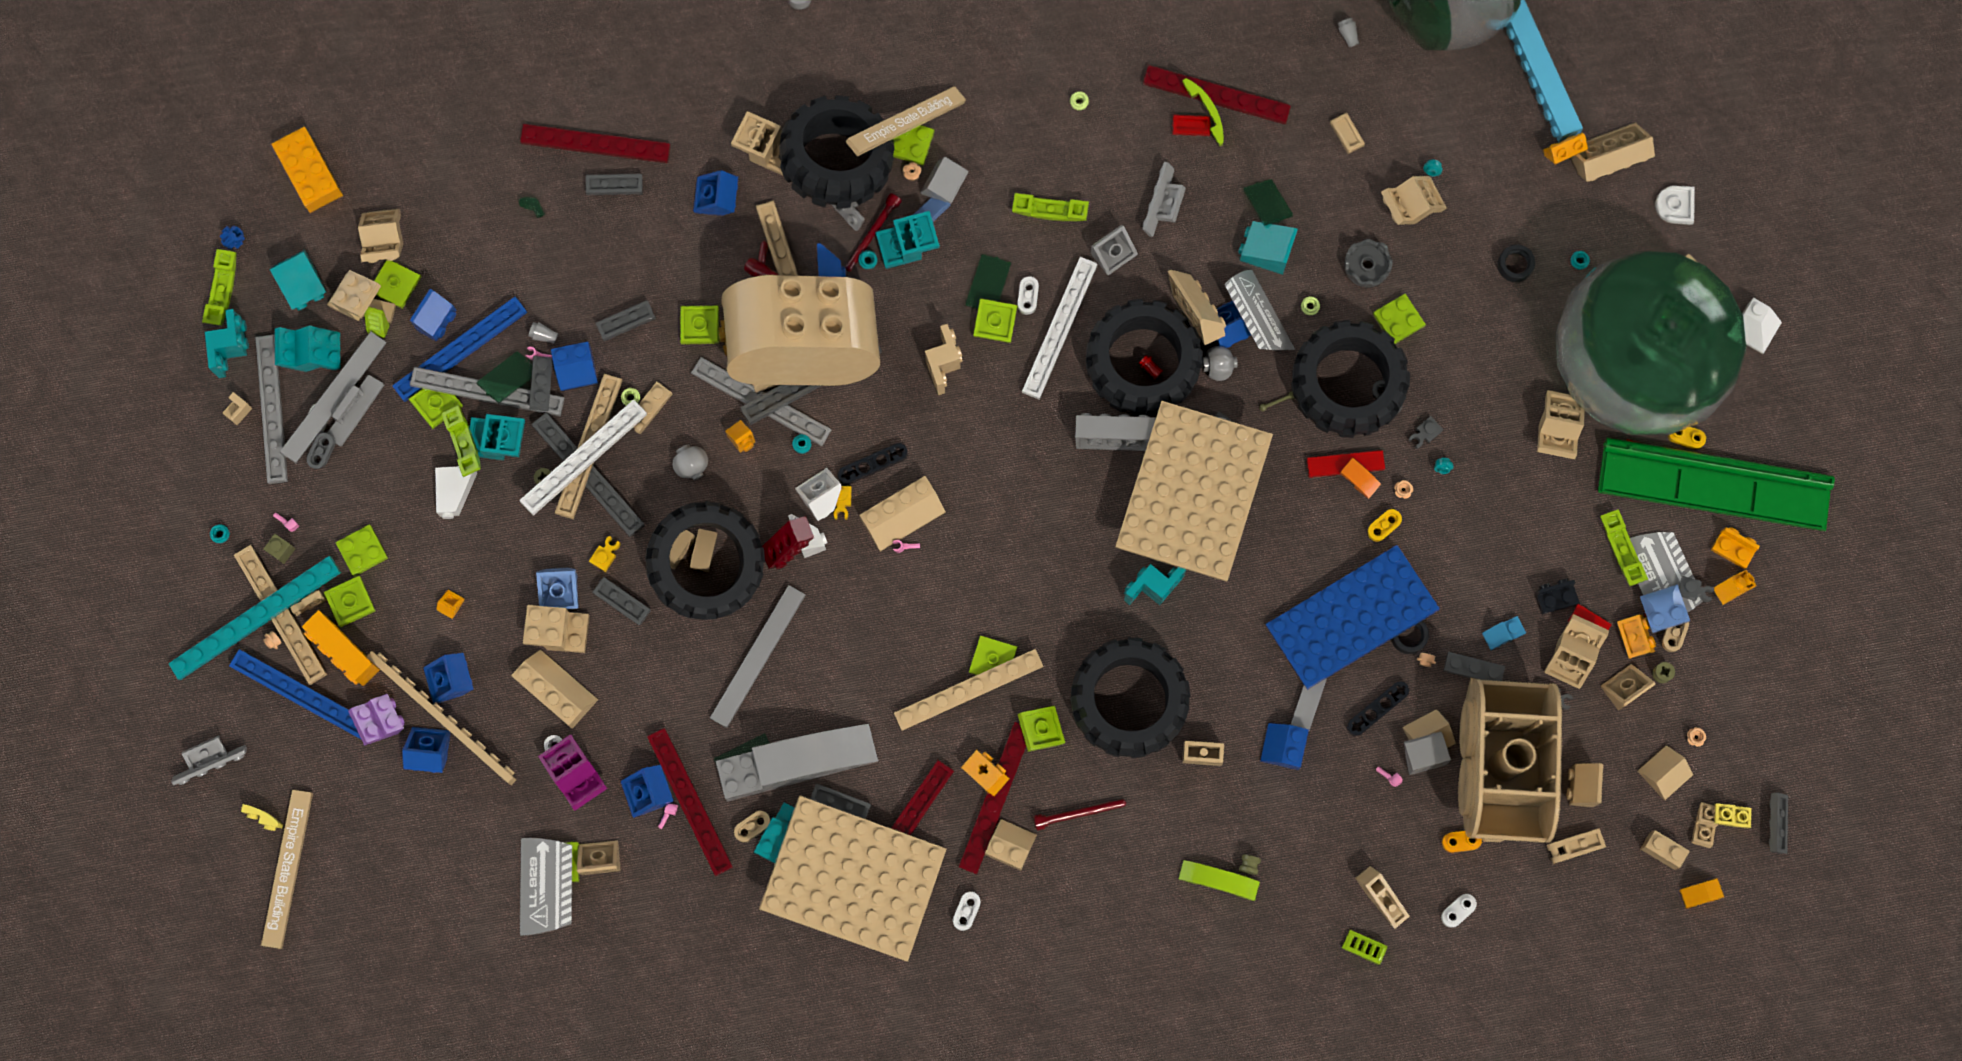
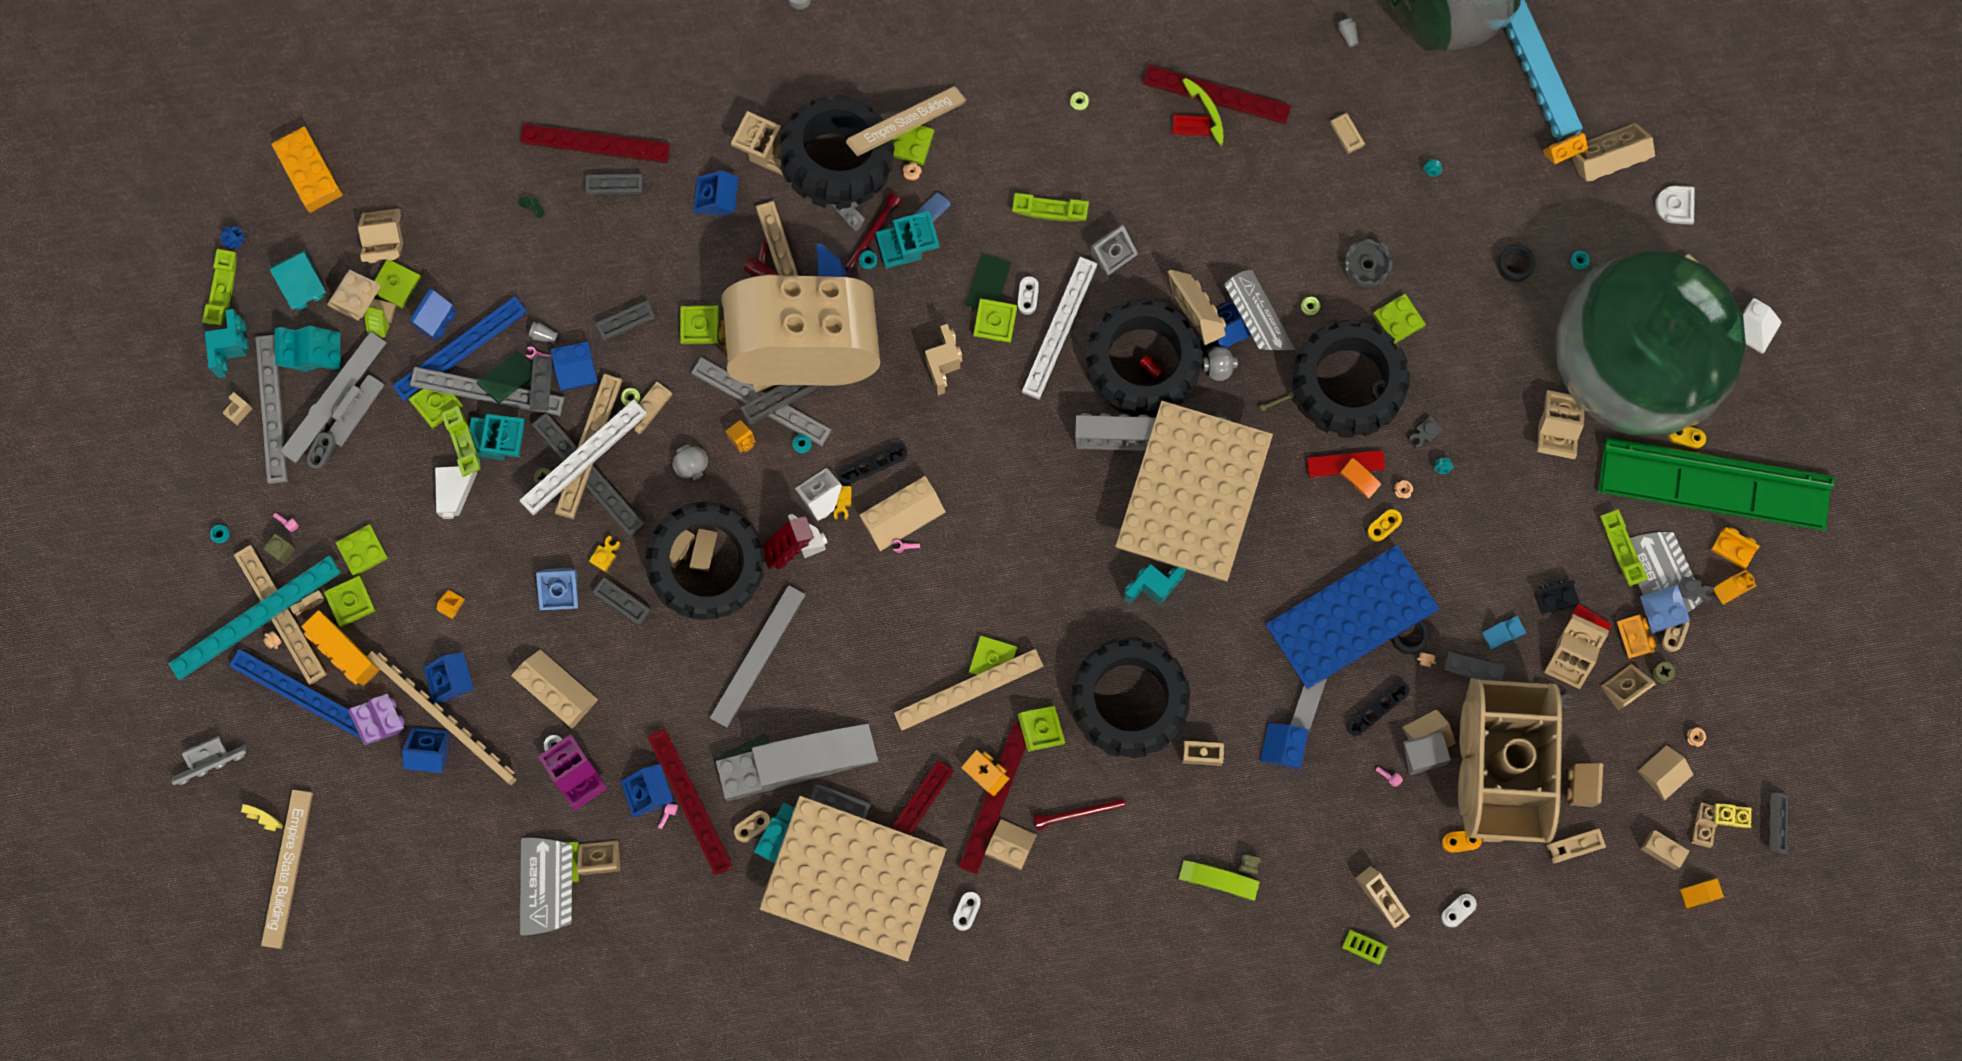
(556, 629): tan bracket -> none
(944, 180): light grey slope -> none
(1165, 200): light grey bracket -> none
(1267, 246): teal slope -> none
(1268, 202): clear green piece -> none
(1413, 200): tan bracket -> none

